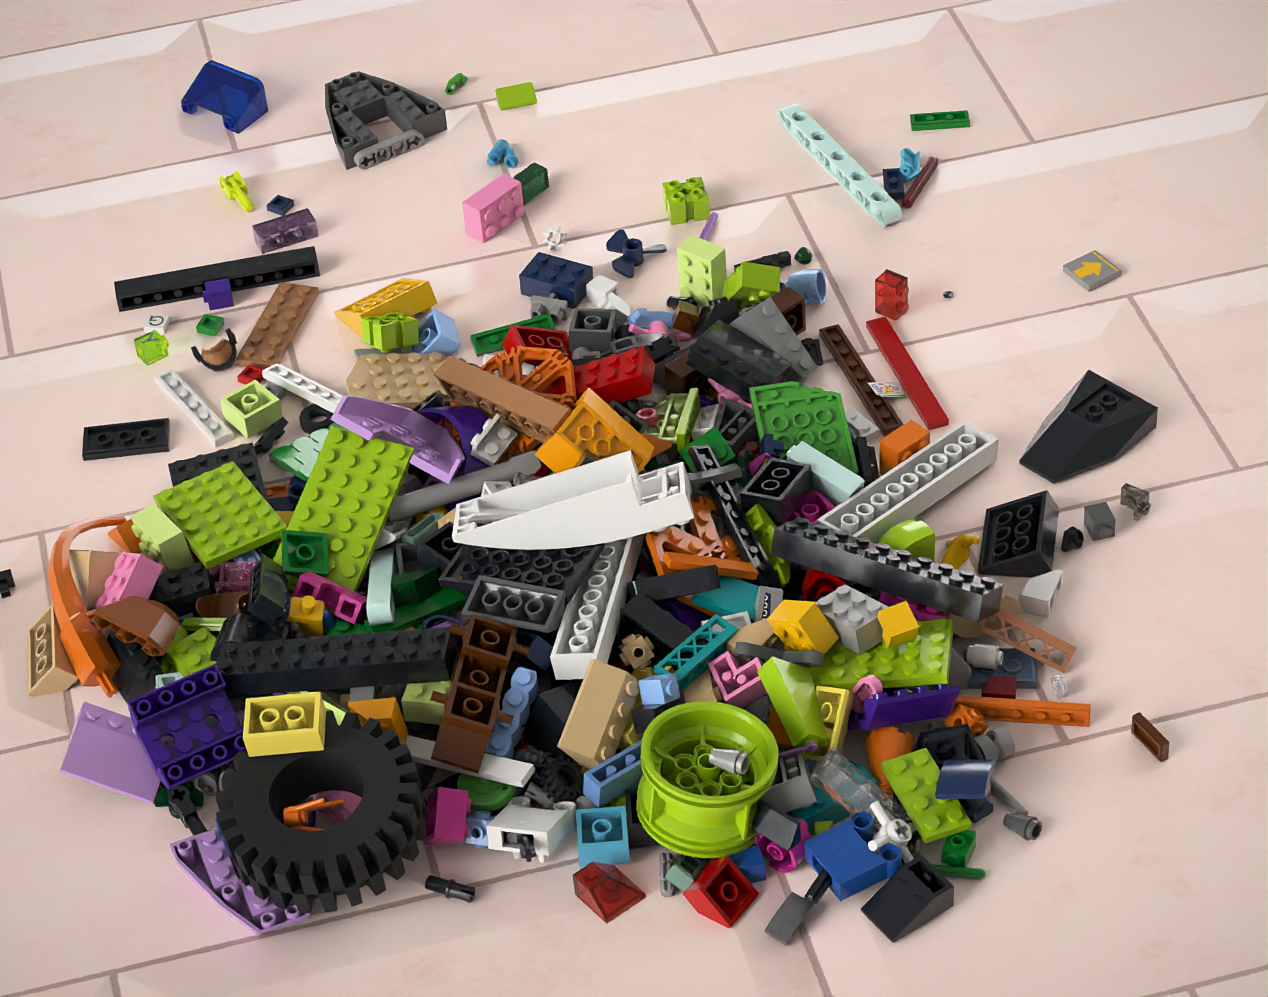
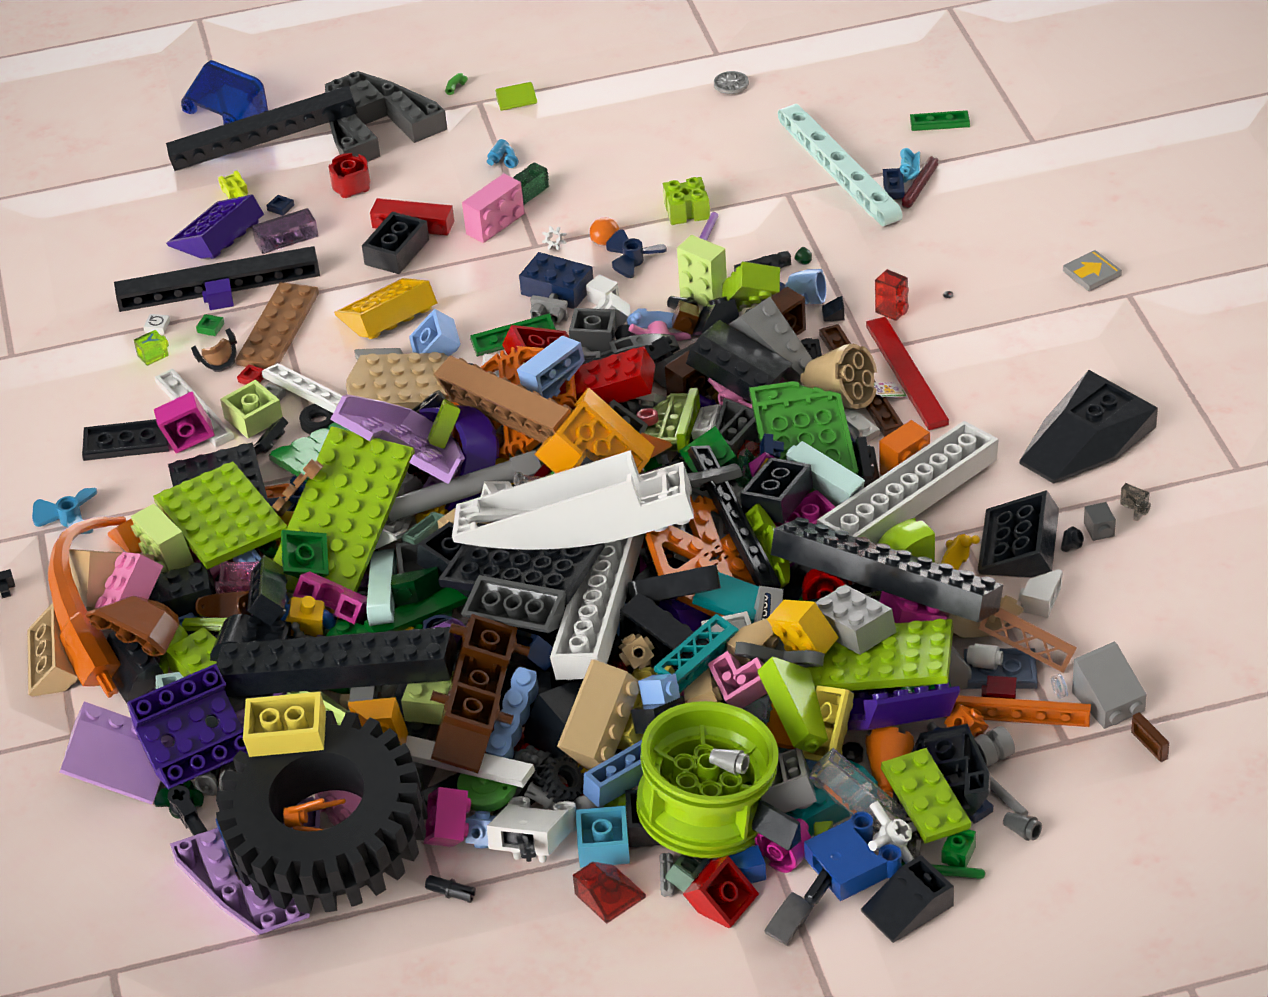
(65, 509): none -> dark azure piece
(184, 422): none -> dark pink brick
(218, 227): none -> dark purple slope
(261, 128): none -> black brick
(311, 470): none -> medium nougat plant
(349, 175): none -> red brick
(368, 157): light grey beam -> none
(390, 331): lime brick -> none
(395, 242): none -> black brick
(438, 216): none -> red brick
(443, 424): none -> lime slope
(493, 441): white bracket -> none
(552, 367): none -> light blue wedge
(602, 230): none -> orange hair
(725, 567): orange tile -> none
(731, 82): none -> light grey wheel
(811, 746): medium lavender hinge -> none
(833, 310): none -> black slope
(844, 371): none -> tan cone
(853, 752): none -> black tile
(863, 691): bright pink plate -> none
(897, 624): yellow piece -> none
(965, 779): dark blue slope -> none
(1108, 685): none -> light grey slope

